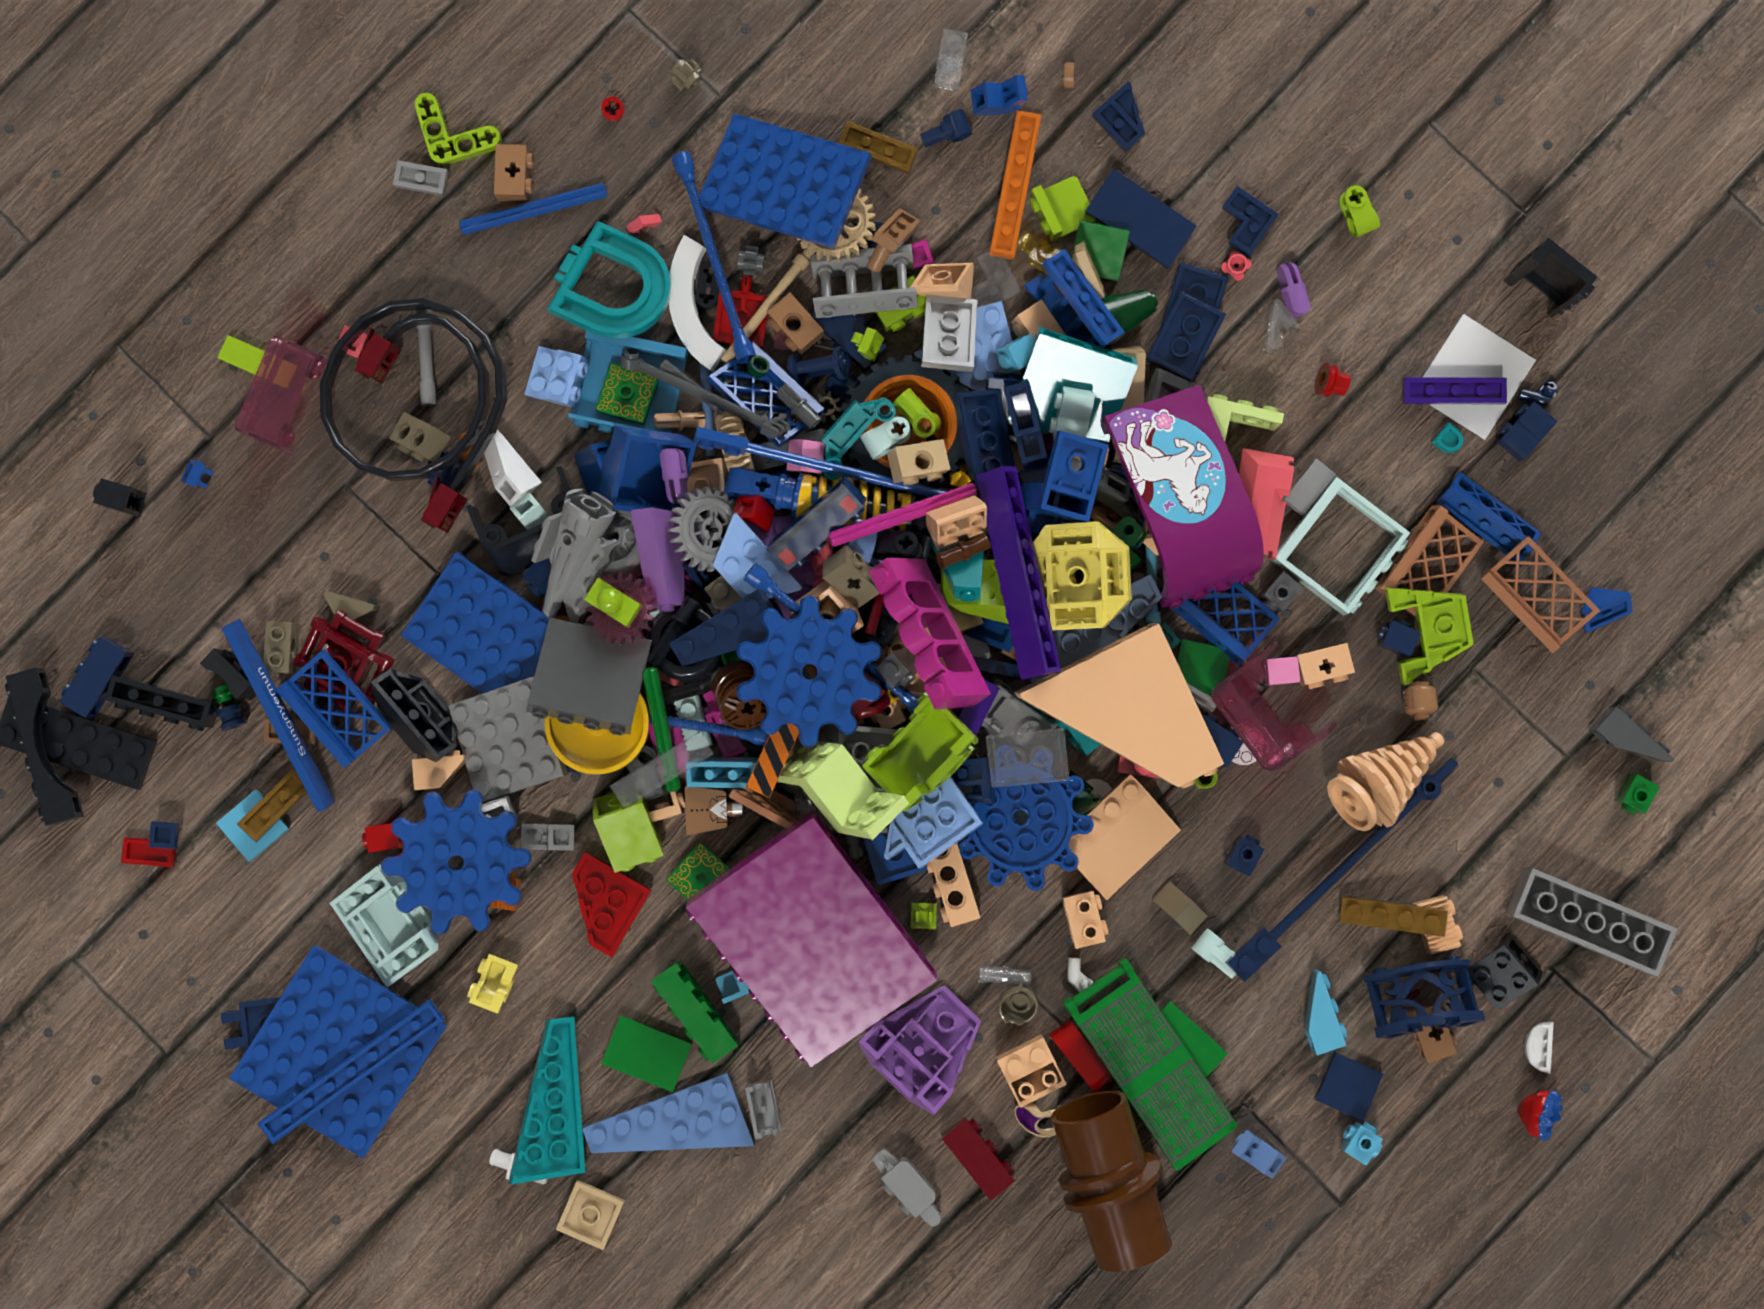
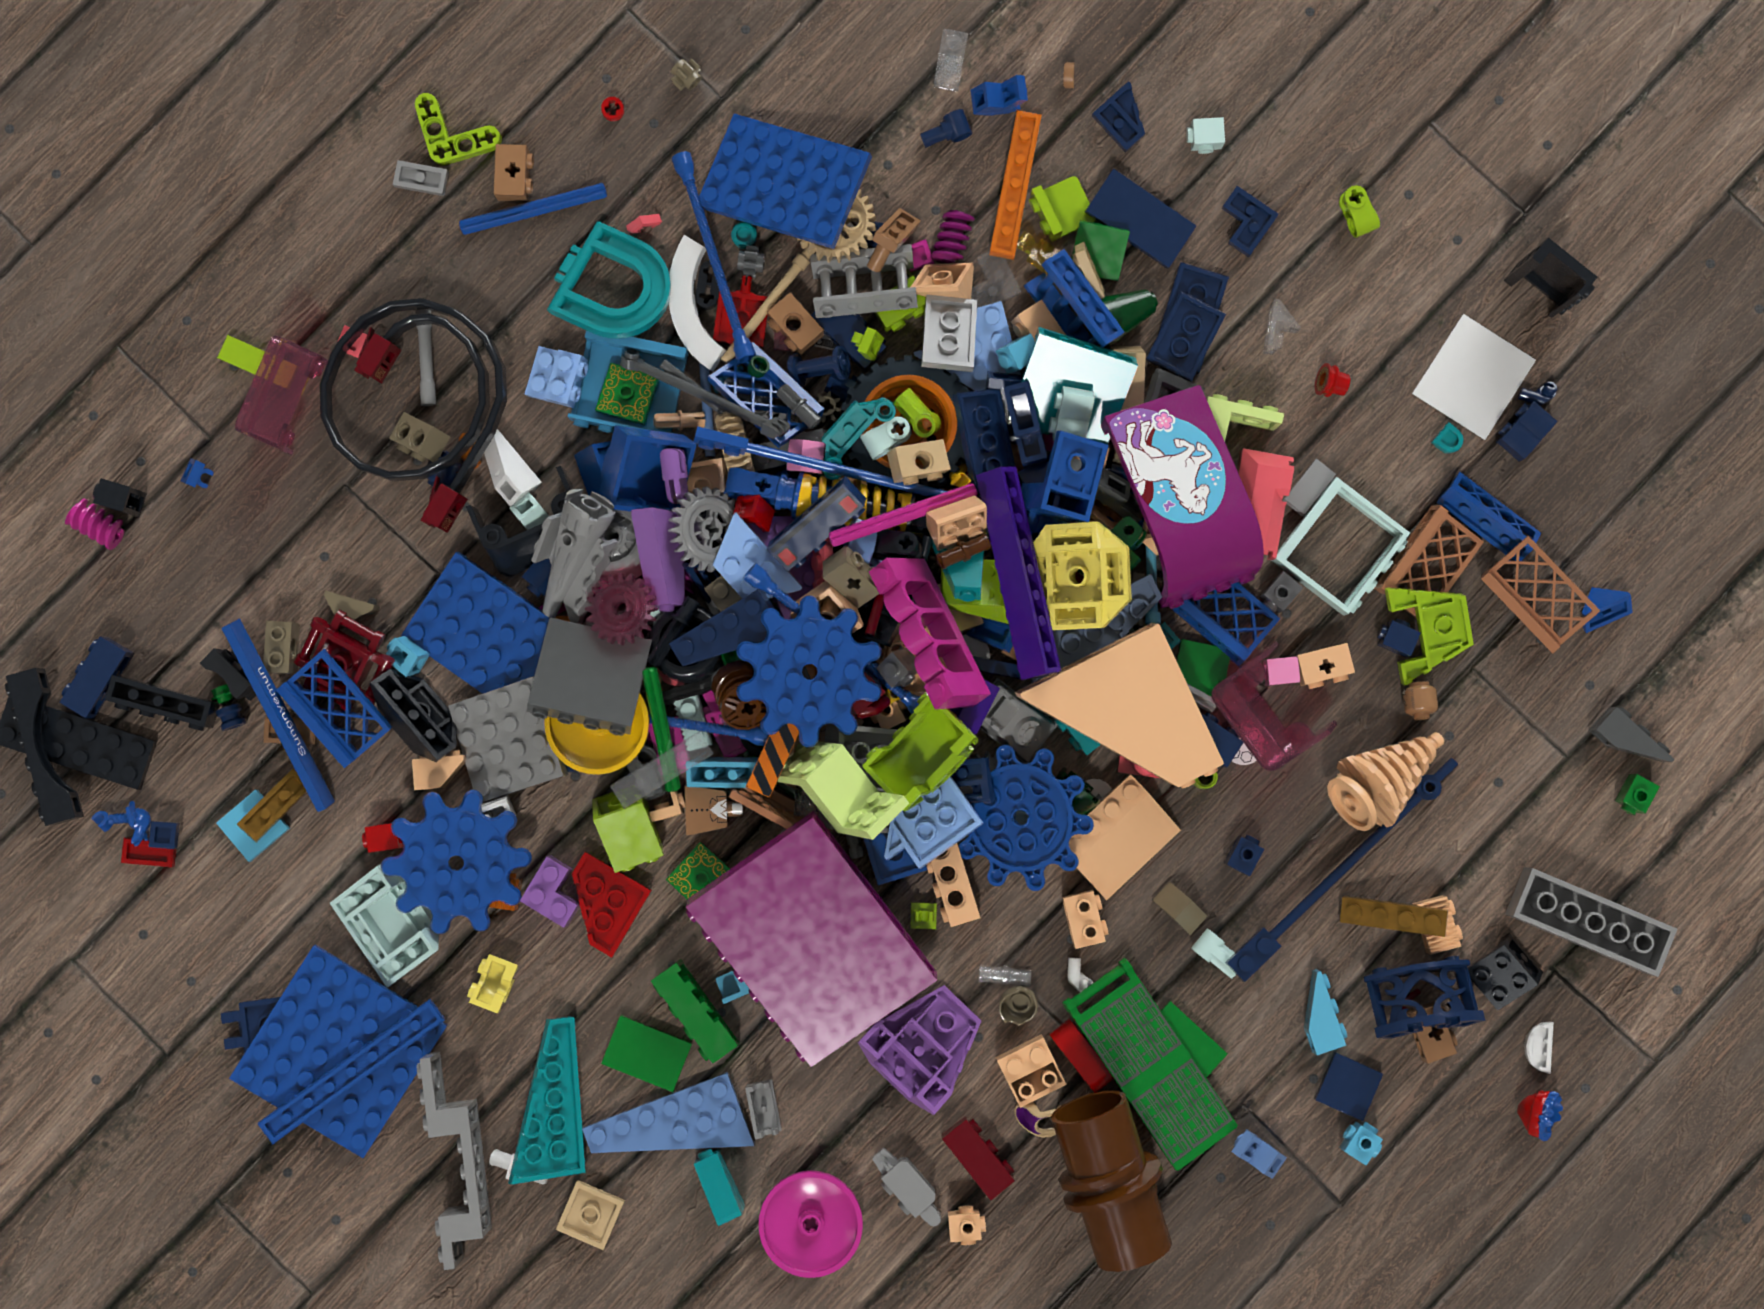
(95, 524): none -> dark pink piece
(136, 818): none -> blue piece
(407, 655): none -> medium azure brick
(452, 1118): none -> light grey bracket
(545, 894): none -> medium lavender brick
(547, 836): light grey slope -> none
(613, 602): lime tile -> none
(719, 1186): none -> teal slope
(743, 235): none -> teal tile
(810, 1224): none -> dark pink dish
(881, 147): pearl gold plate -> none
(951, 237): none -> magenta piece
(962, 1216): none -> light nougat brick
(1027, 757): clear tile -> none
(1206, 134): none -> light aqua brick
(1236, 258): coral plate -> none
(1293, 290): medium lavender arm -> none
(1454, 390): dark purple plate -> none

